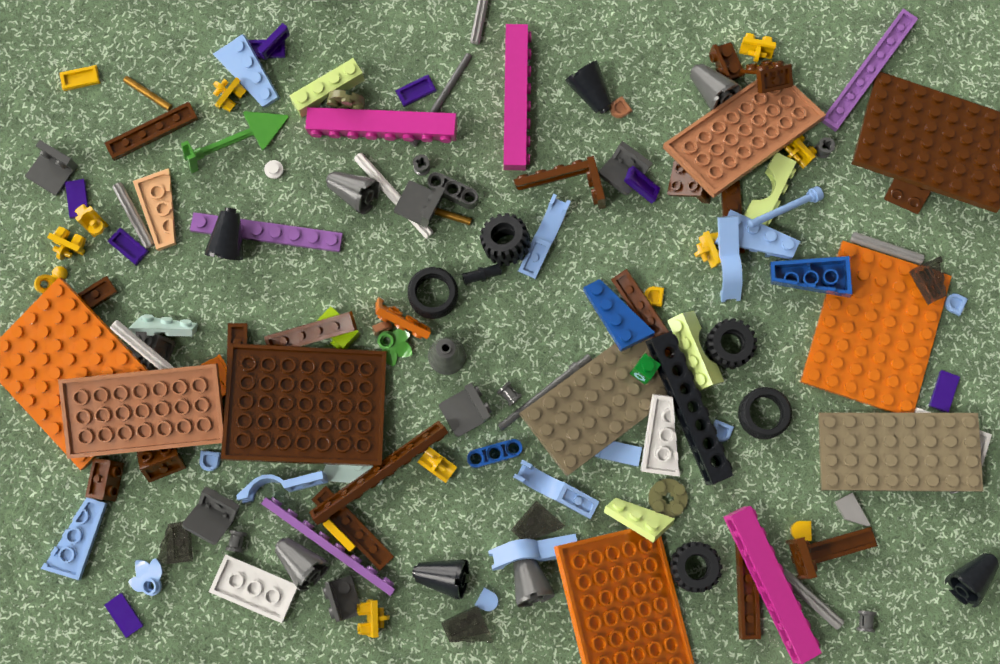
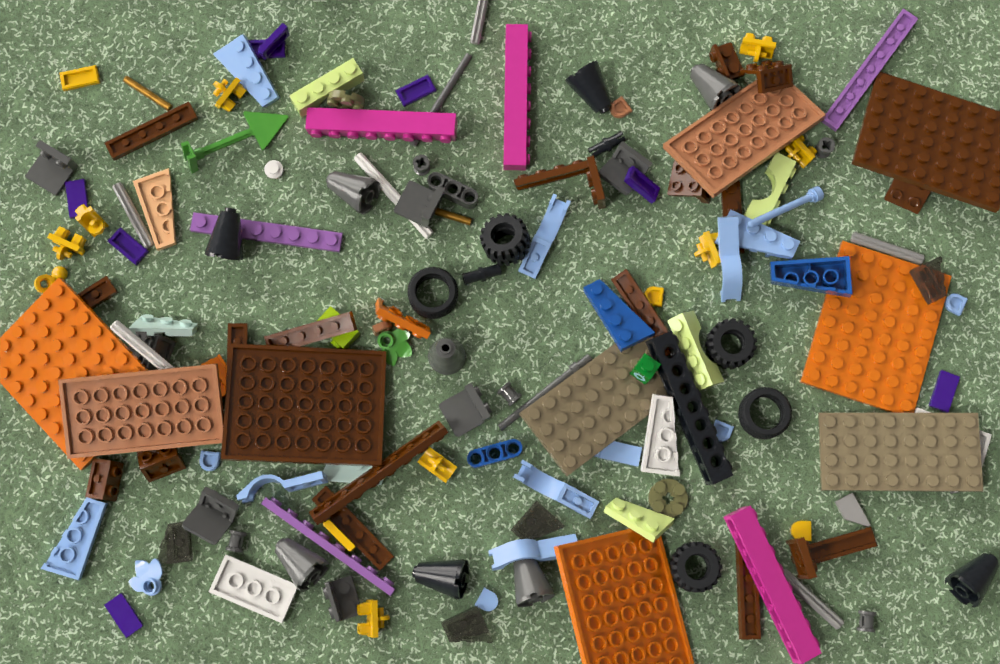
(606, 144): none -> black pin

